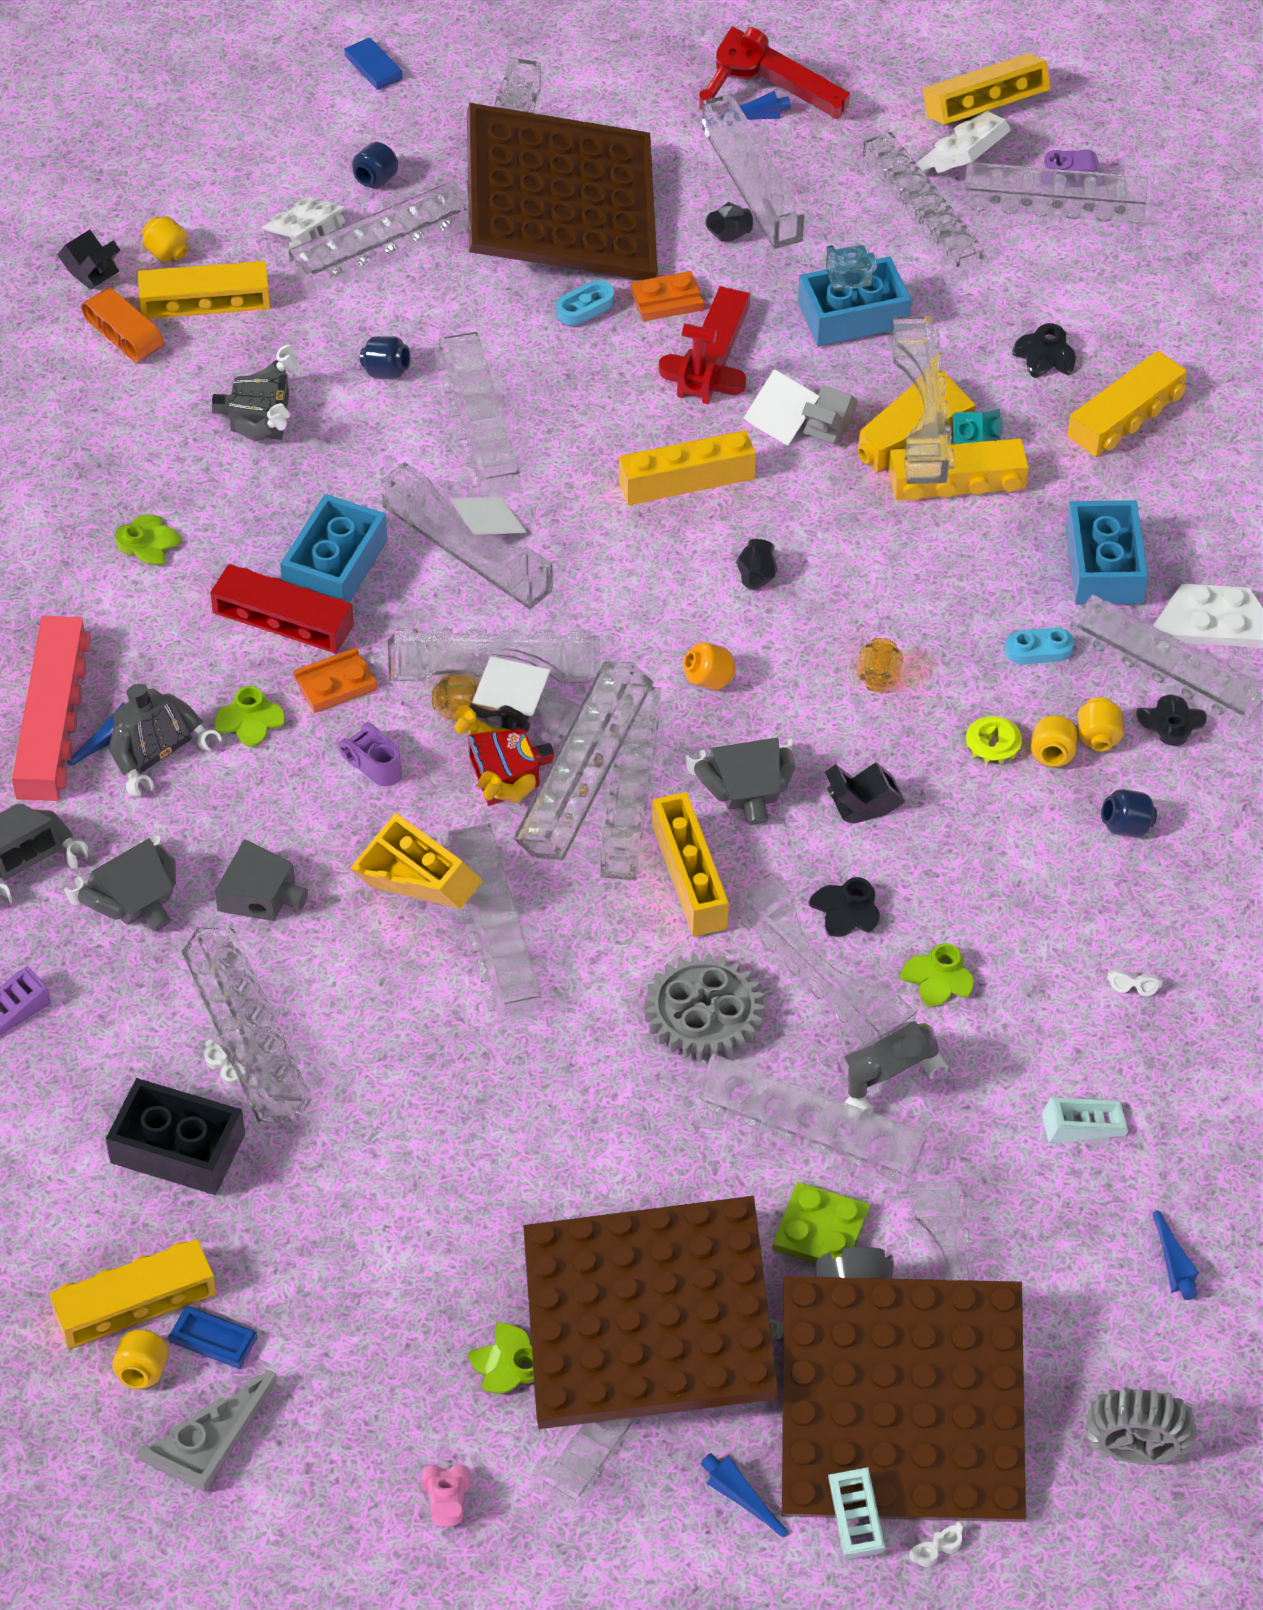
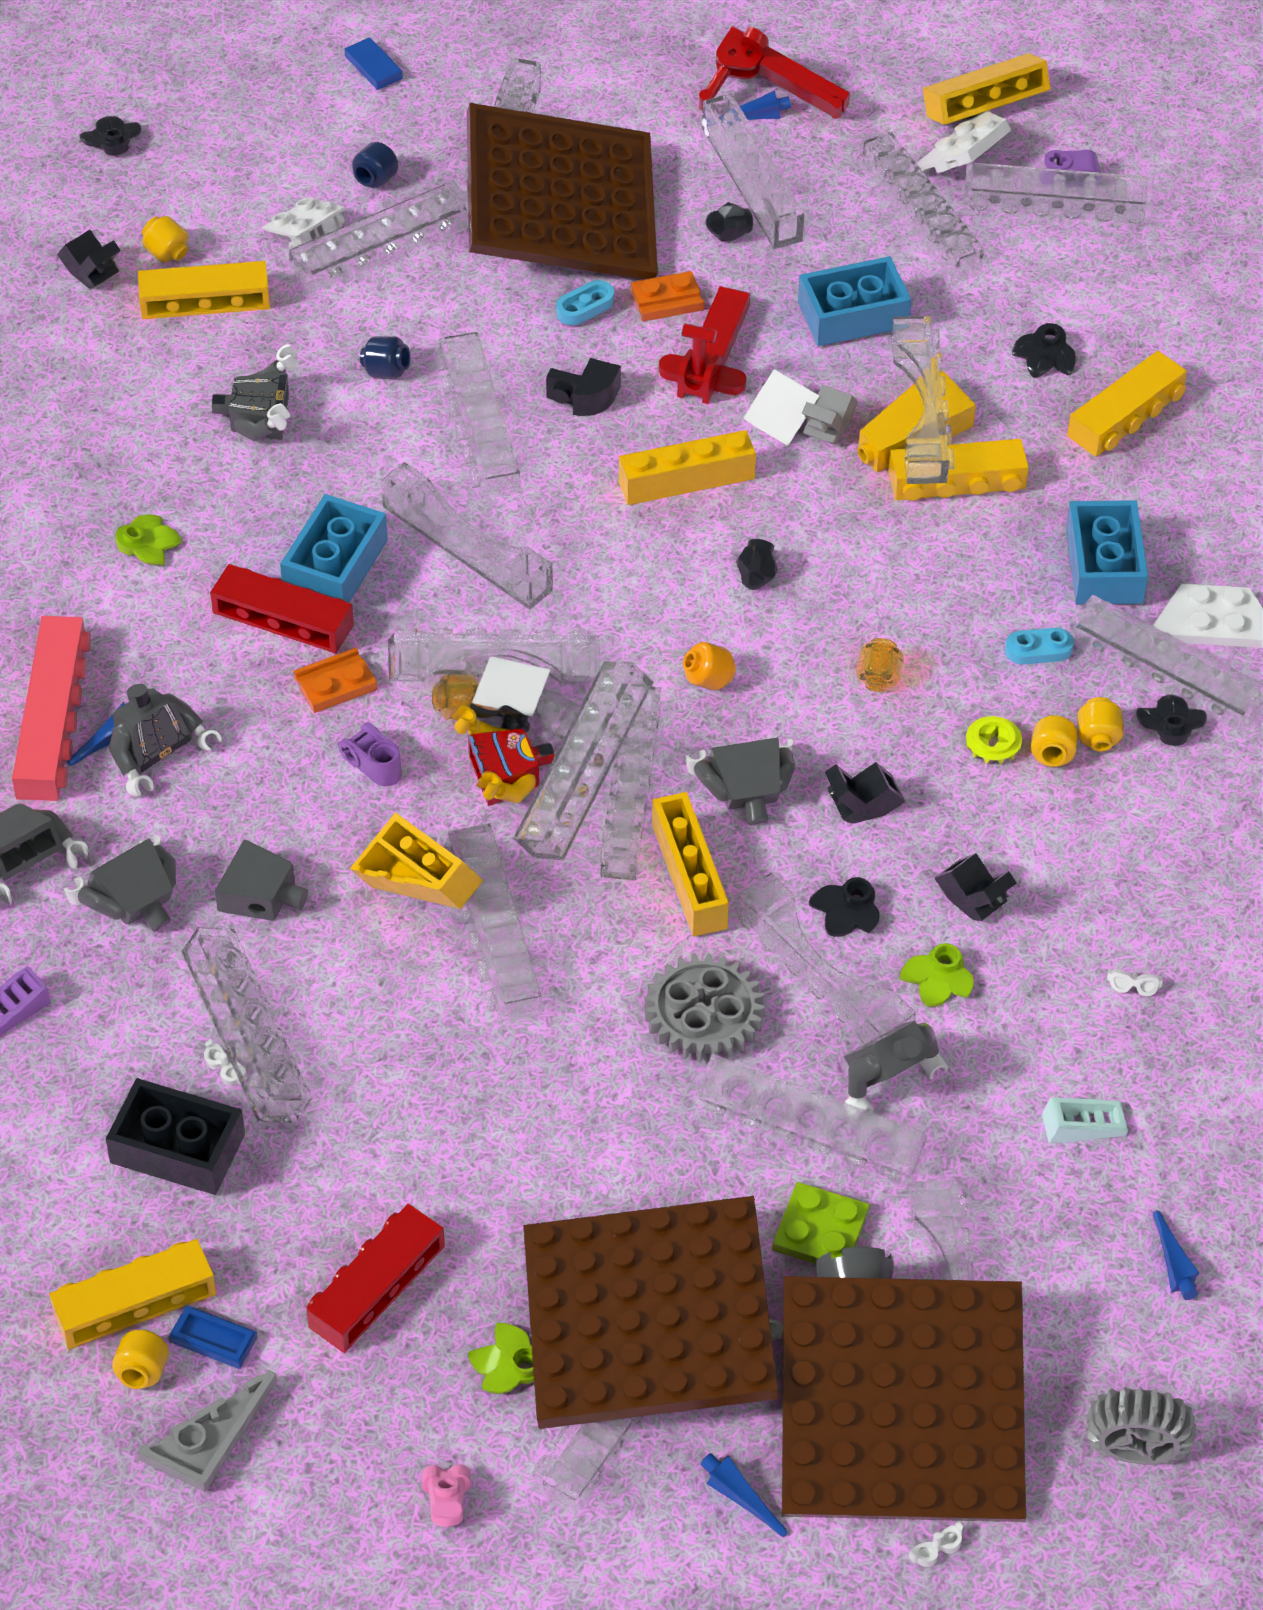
(111, 135): none -> black plate
(123, 324): orange beam -> none
(251, 720): lime plate -> none
(375, 1277): none -> red brick
(487, 515): white sticker -> none
(587, 393): none -> black brick
(849, 267): clear light blue brick -> none
(863, 1549): light aqua slope -> none
(973, 888): none -> black brick
(977, 426): teal bracket -> none
(1128, 813): dark blue head -> none

